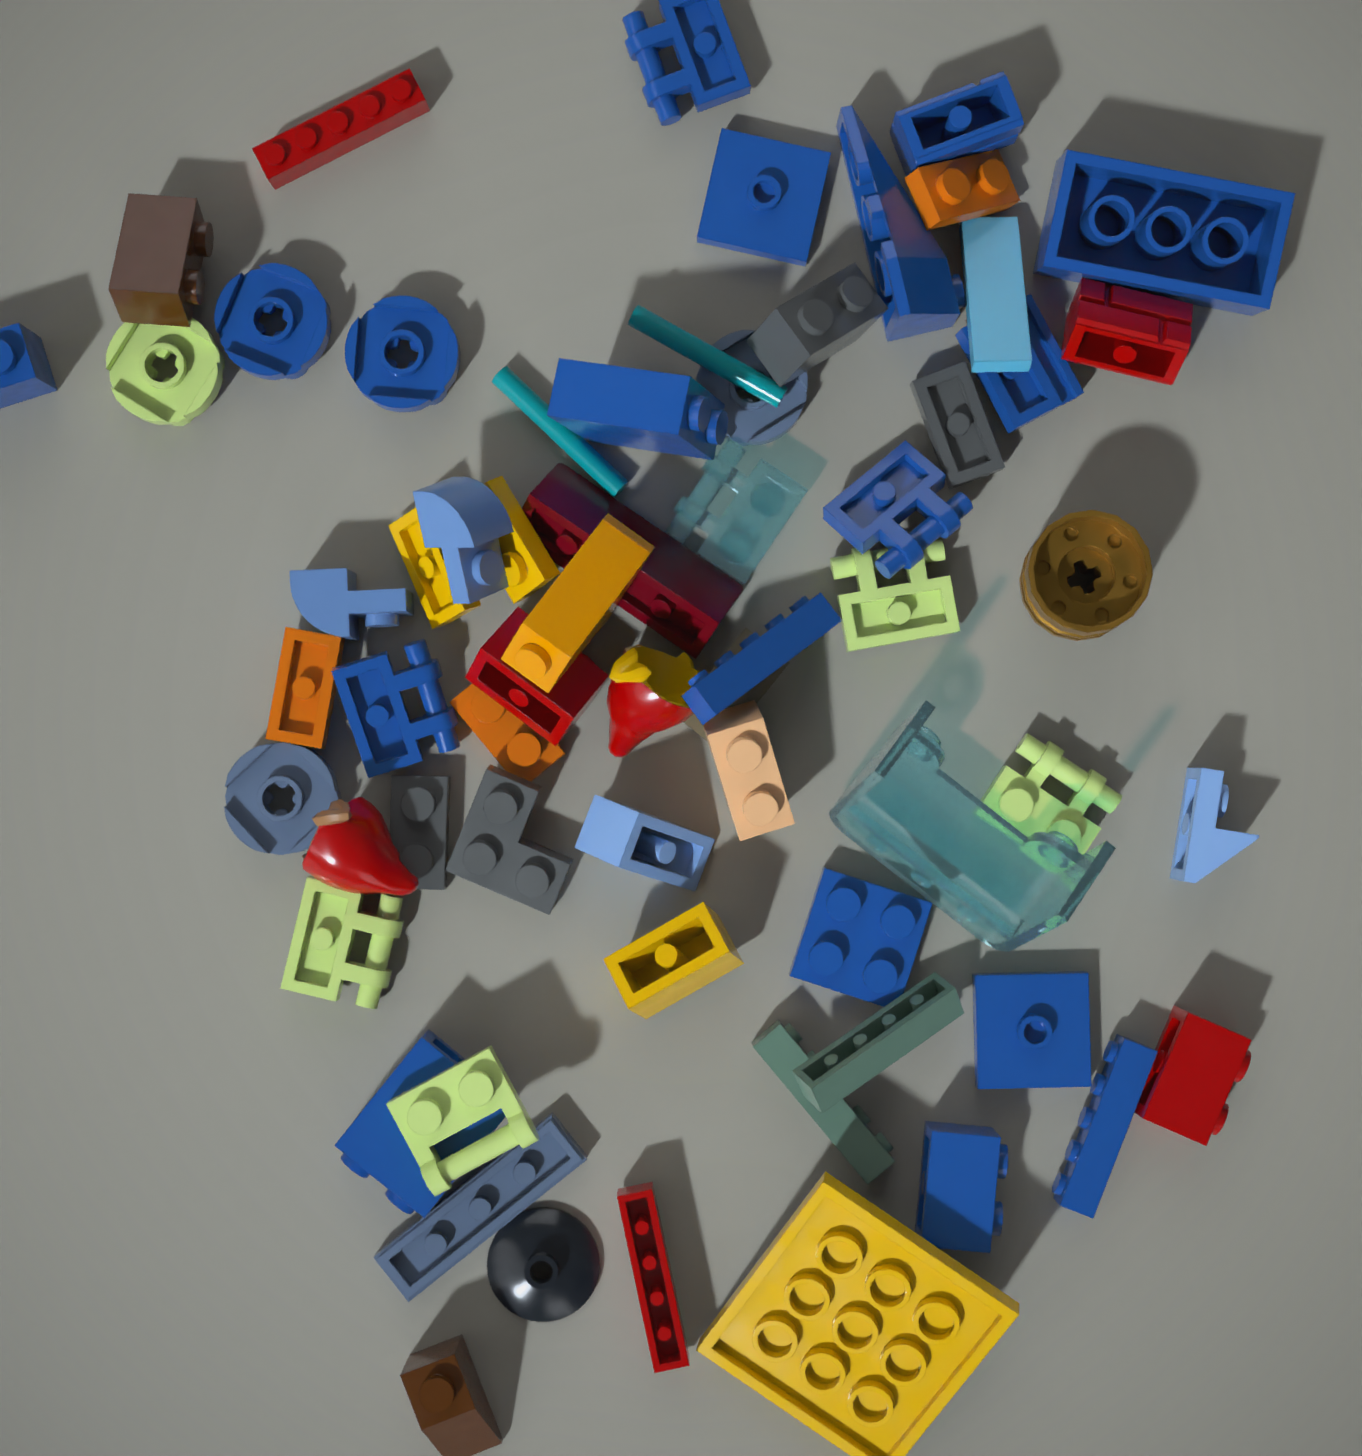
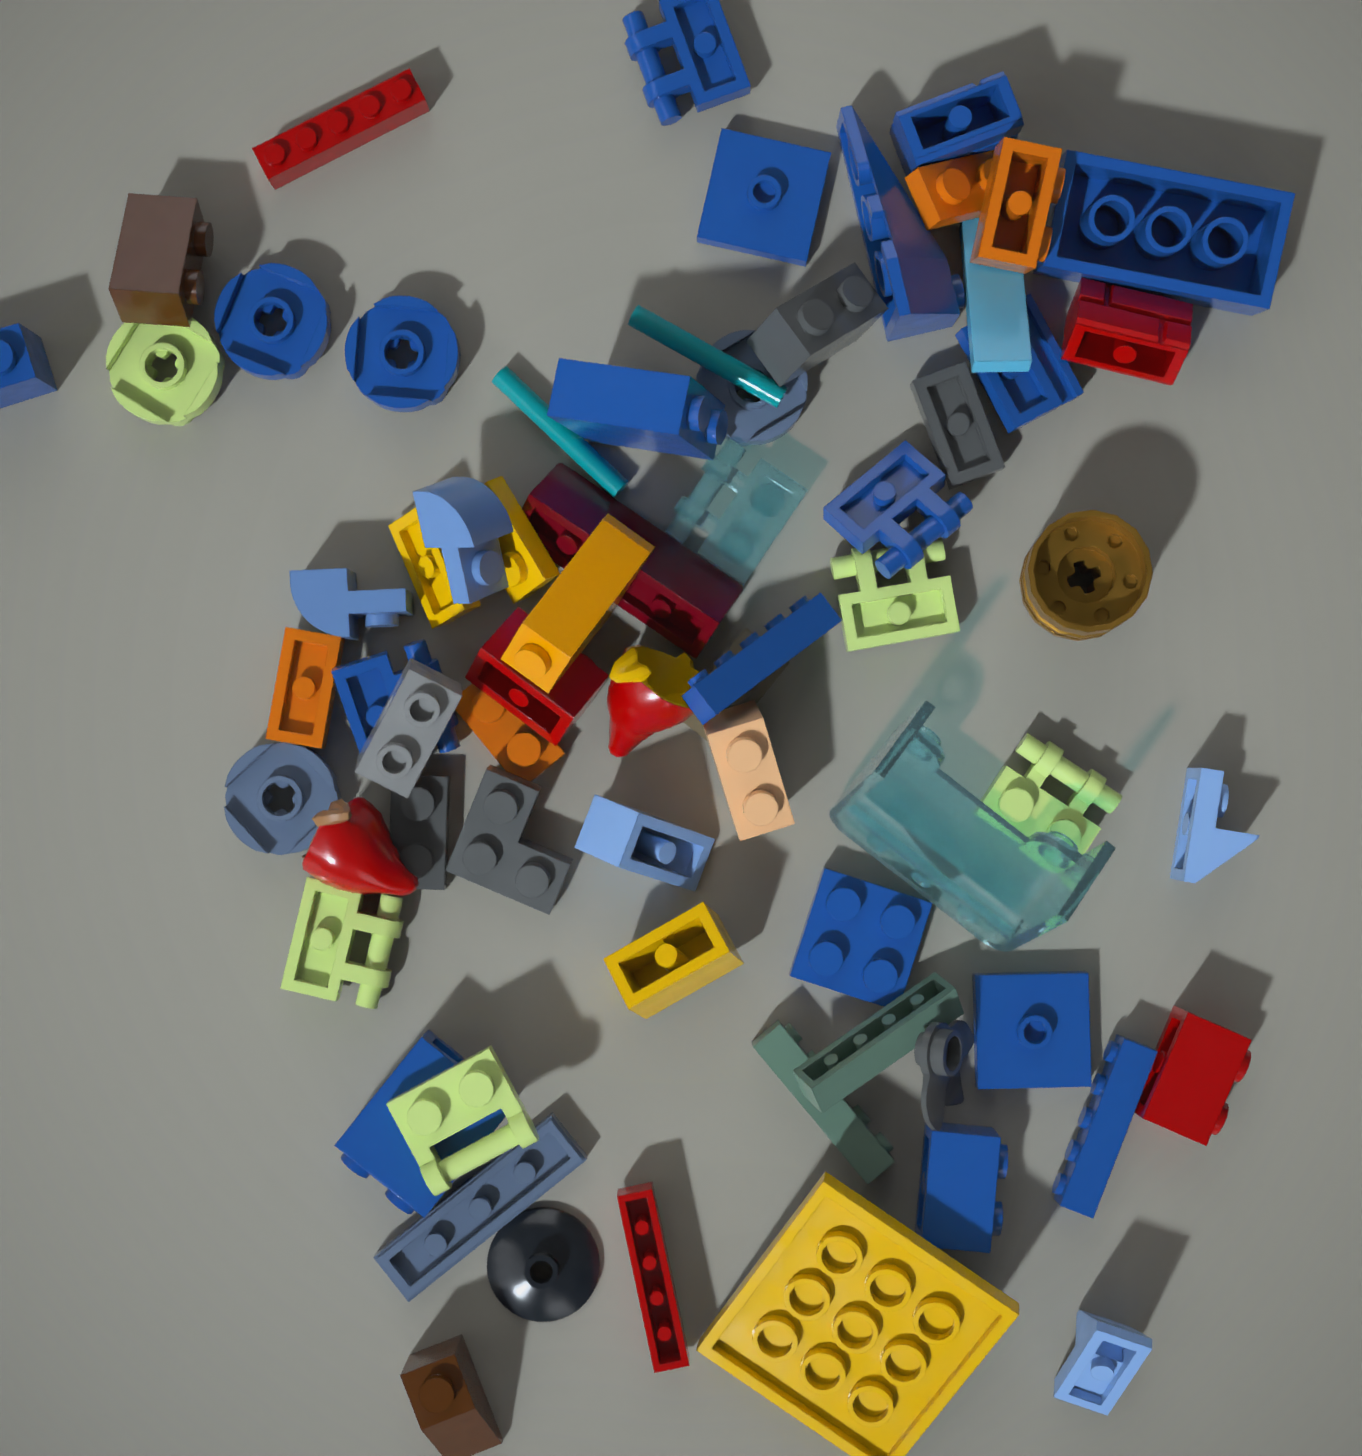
(408, 728): none -> light grey brick
(940, 1056): none -> dark grey plate
(1016, 206): none -> orange brick
(1100, 1363): none -> light blue slope

